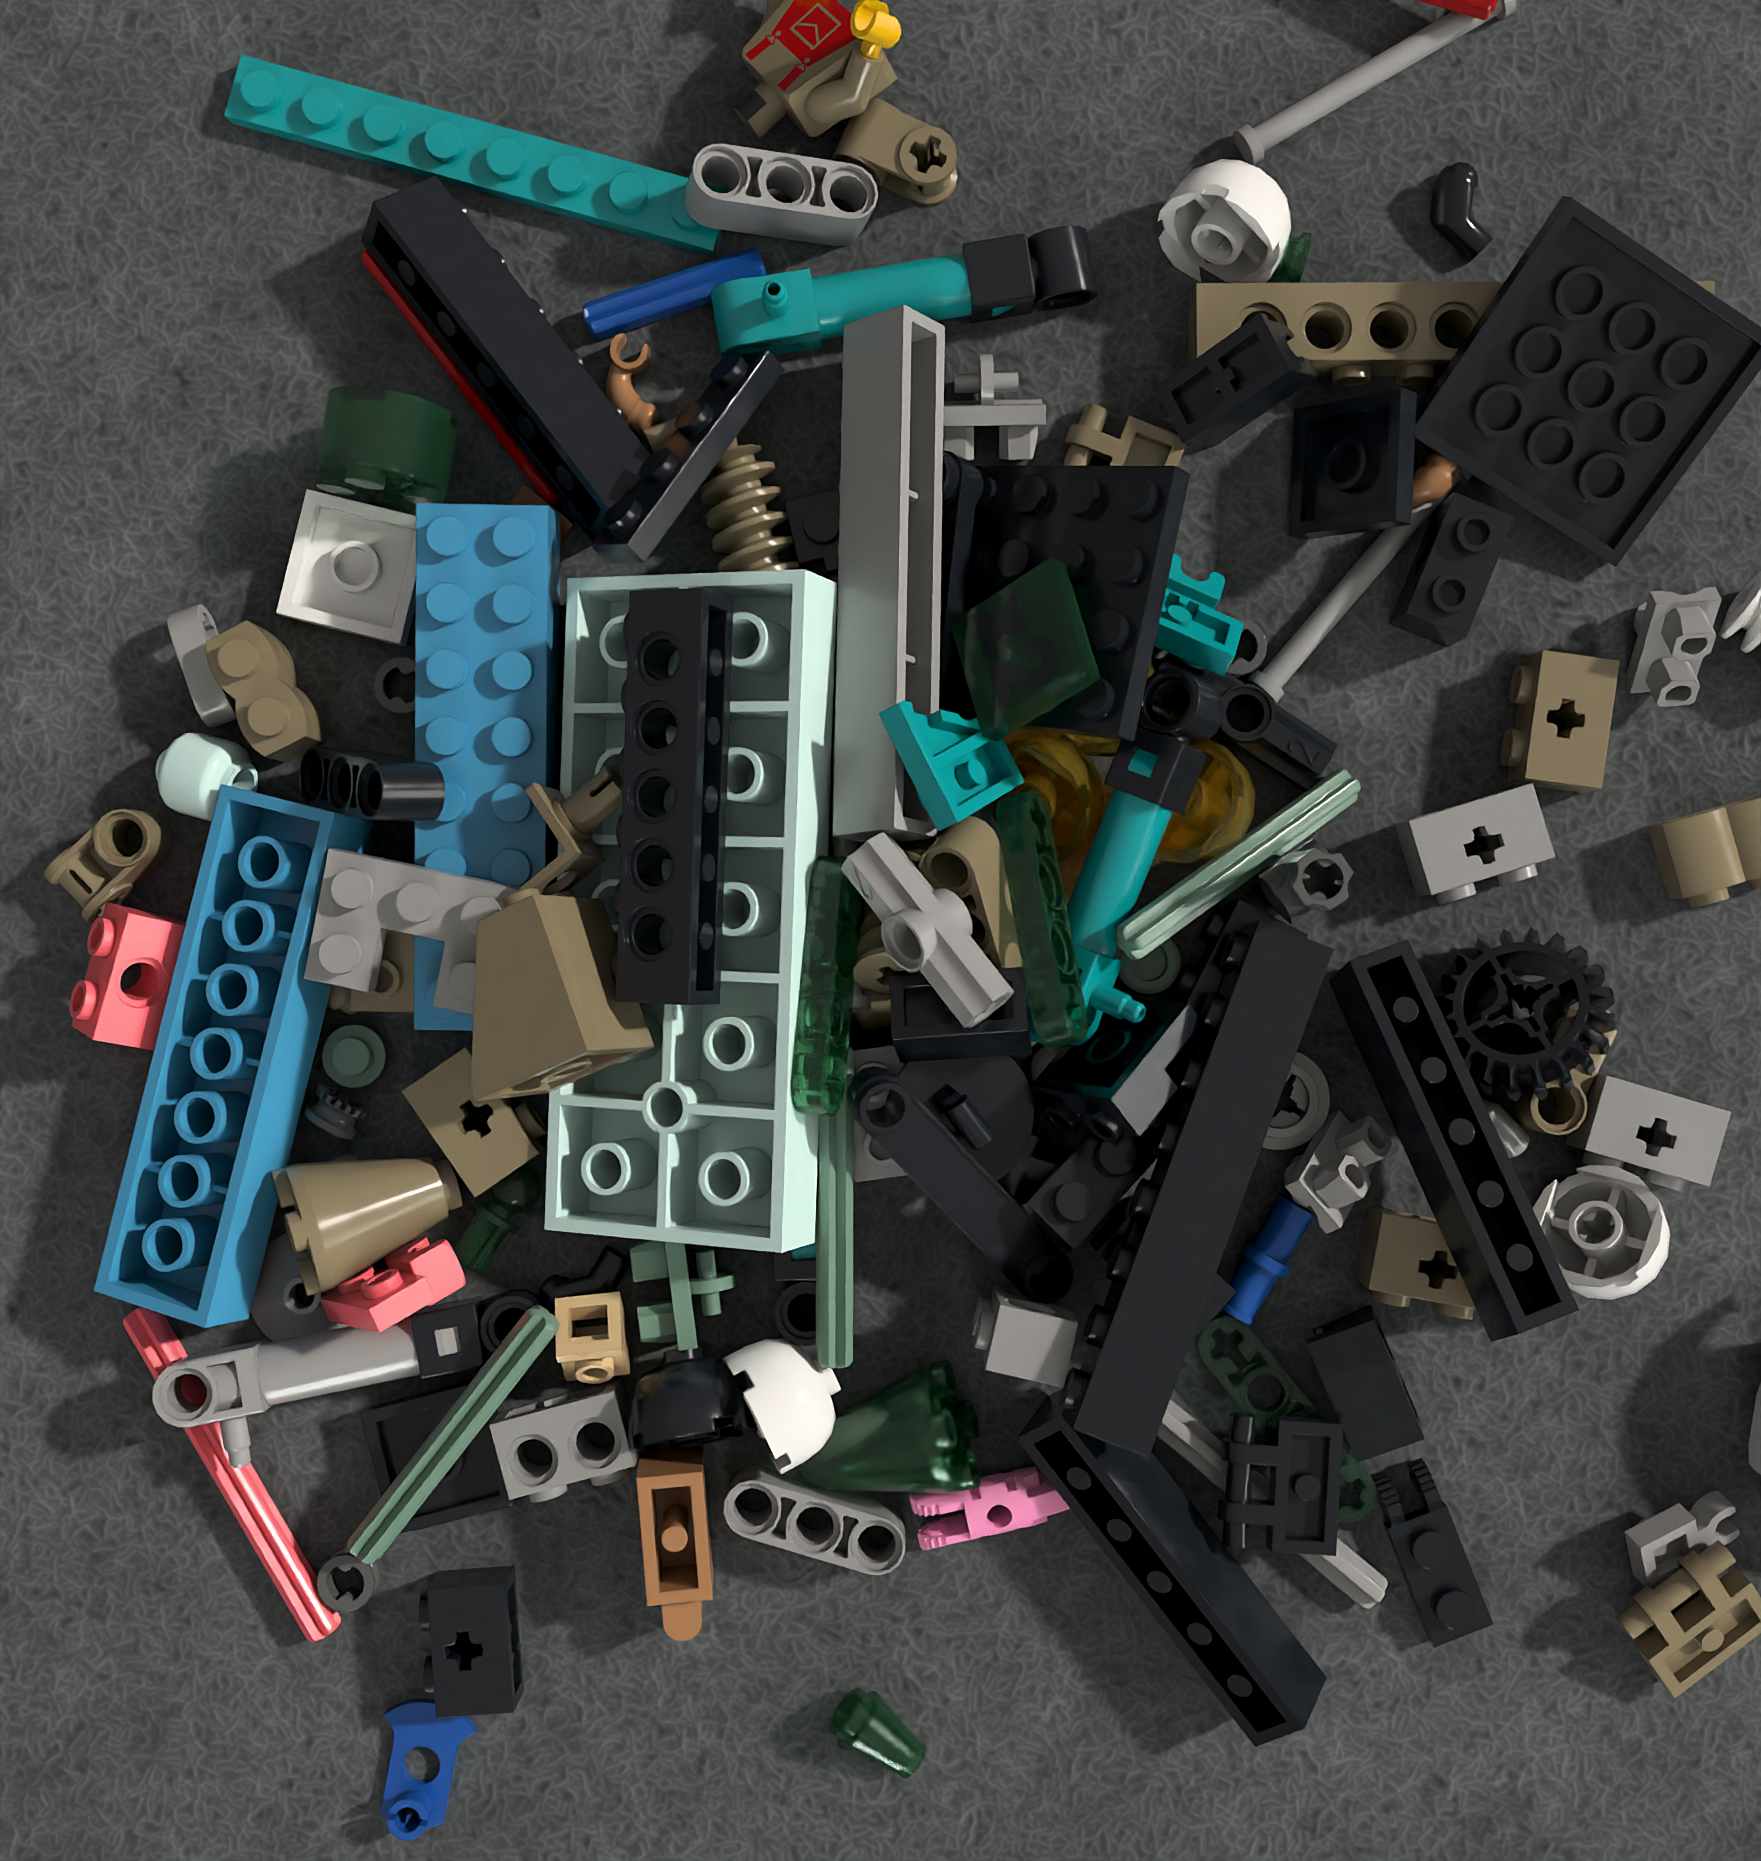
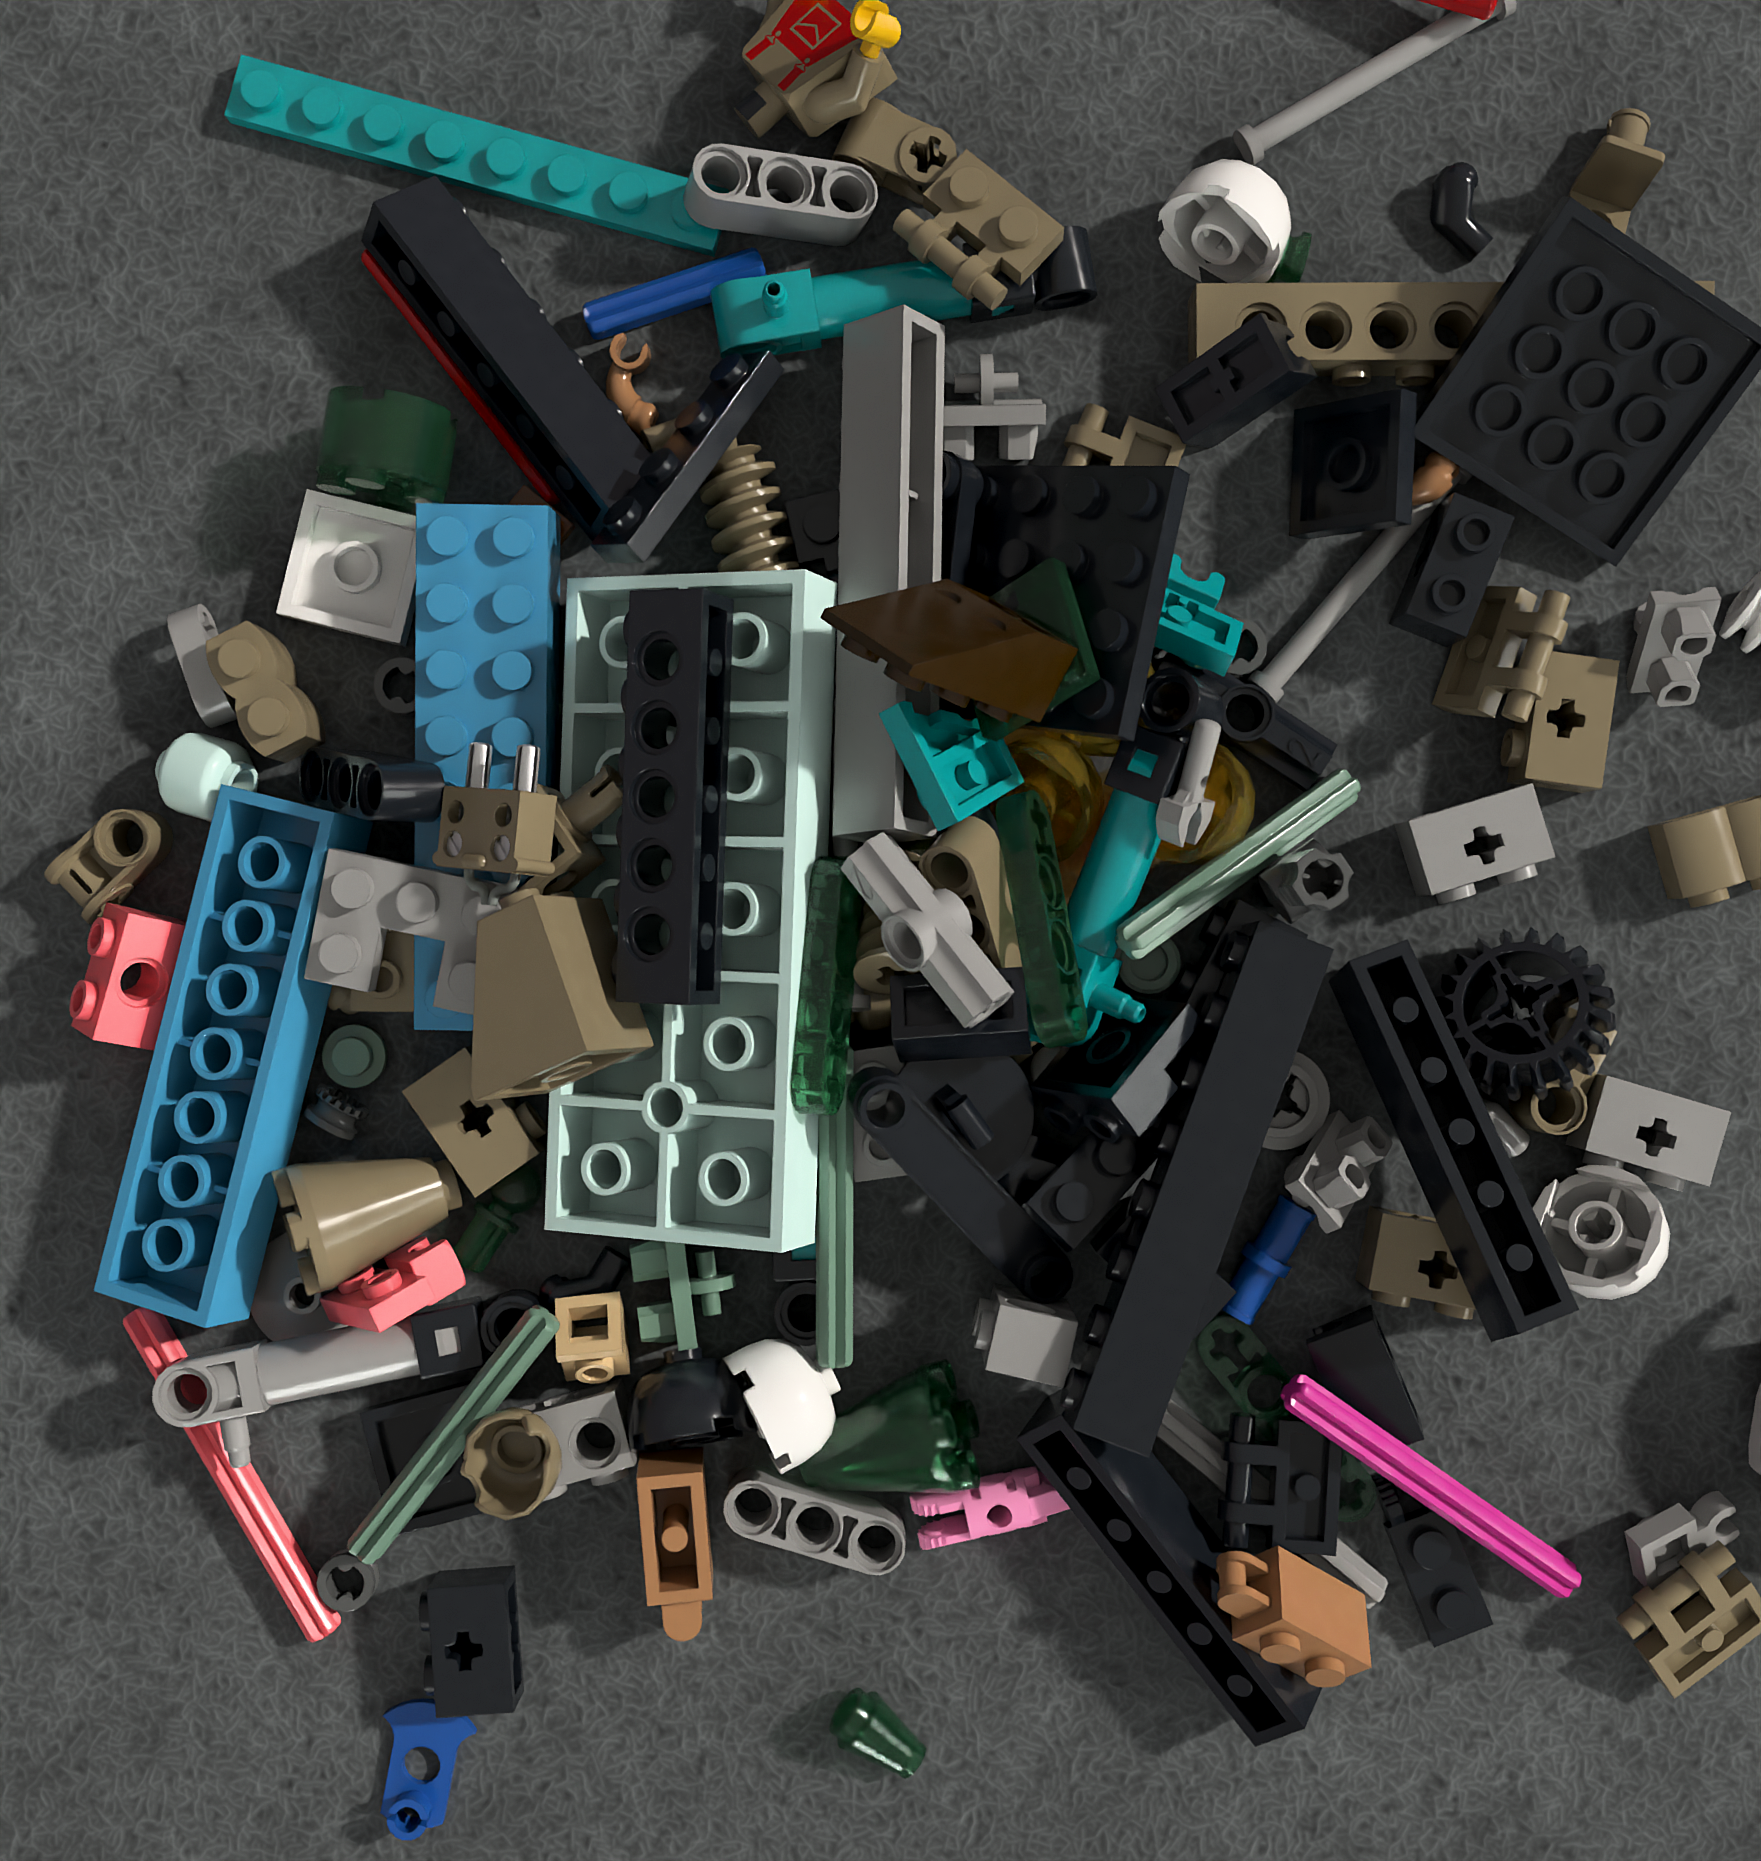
(497, 826): none -> dark tan piece
(511, 1462): none -> dark tan hair
(959, 646): none -> dark brown slope
(991, 218): none -> dark tan plate
(1187, 813): none -> light grey bar
(1295, 1615): none -> medium nougat brick
(1429, 1485): none -> dark pink axle
(1482, 663): none -> dark tan plate
(1618, 169): none -> dark tan bracket

